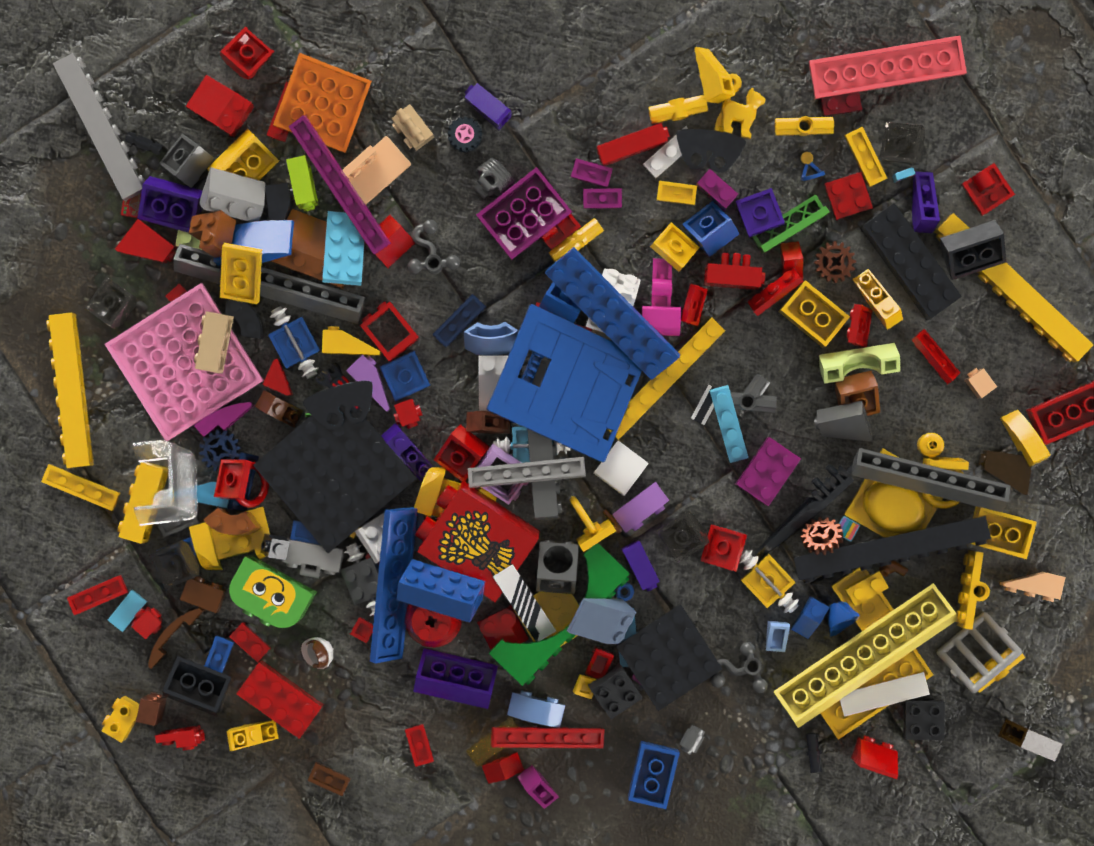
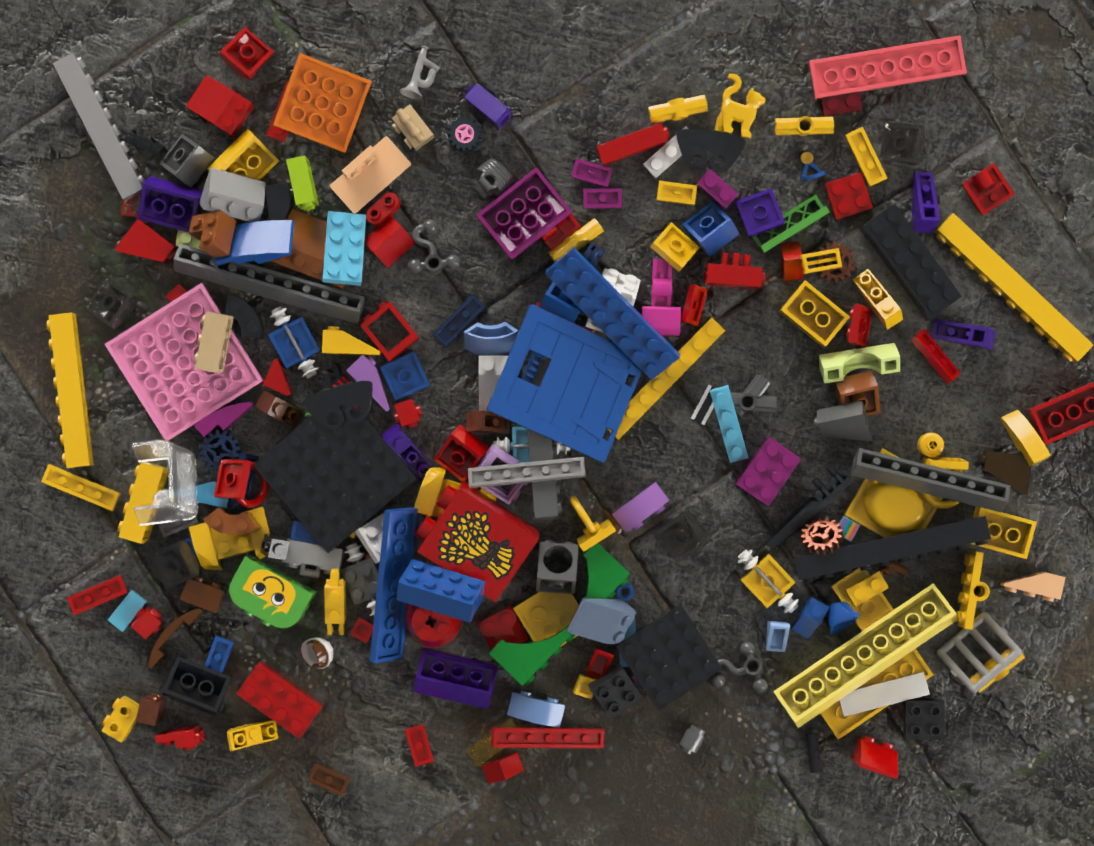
(240, 273): yellow plate -> none
(250, 642): red plate -> none
(335, 602): none -> yellow hinge
(339, 184): magenta plate -> none
(384, 210): none -> red plate
(411, 90): none -> light grey piece
(524, 603): white sticker -> none
(537, 786): magenta slope -> none
(593, 254): none -> dark blue wheel
(621, 468): white slope -> none
(640, 565): dark purple slope -> none
(653, 774): blue brick -> none
(715, 79): yellow slope -> none
(724, 548): red plate -> none
(775, 291): red plate -> none
(805, 264): none -> yellow tile
(903, 174): medium azure tile -> none
(964, 334): none -> dark purple slope
(973, 249): black slope -> none
(980, 382): light nougat brick -> none
(1030, 740): slope -> none

